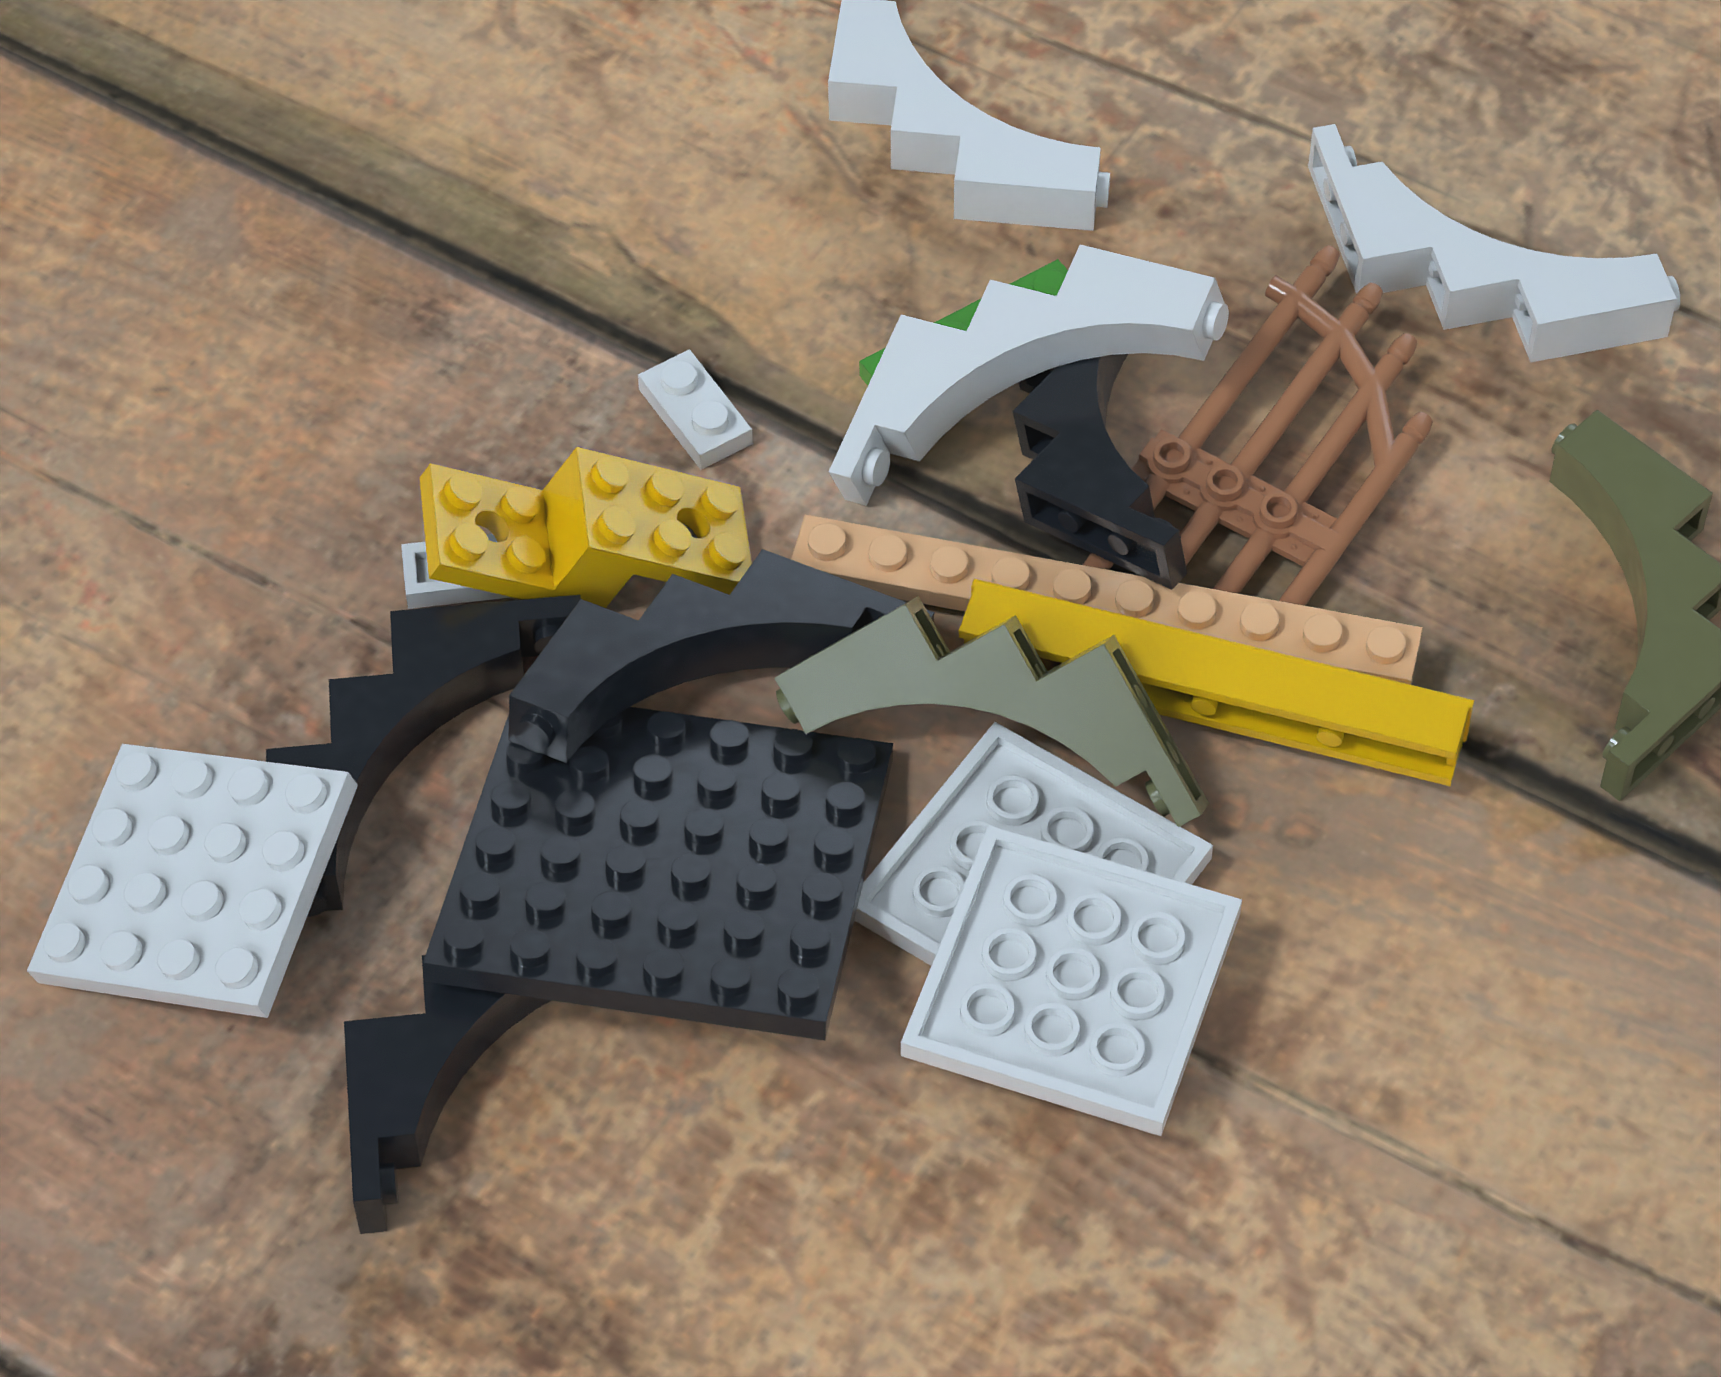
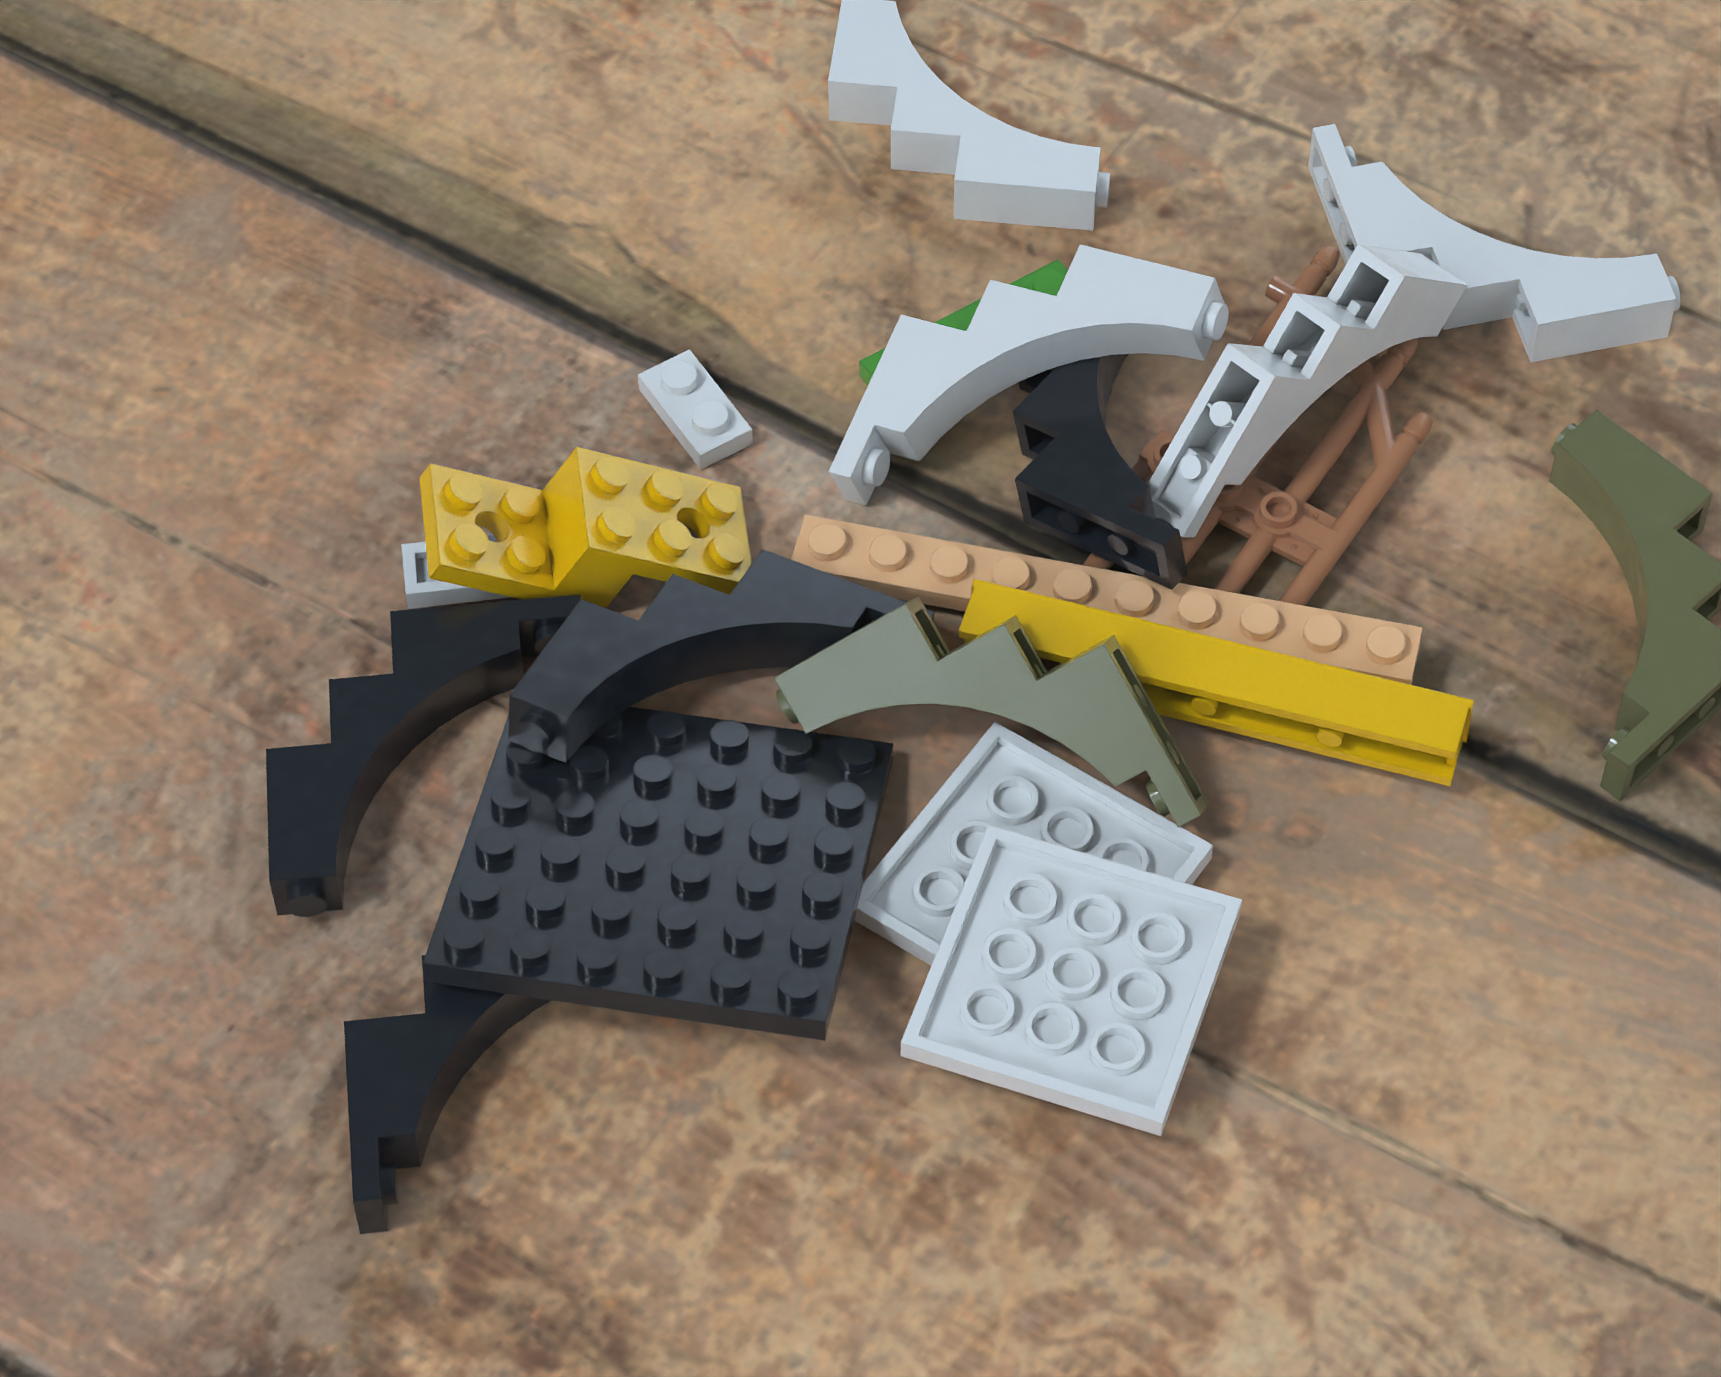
(193, 879): white plate -> none
(1262, 390): none -> white arch

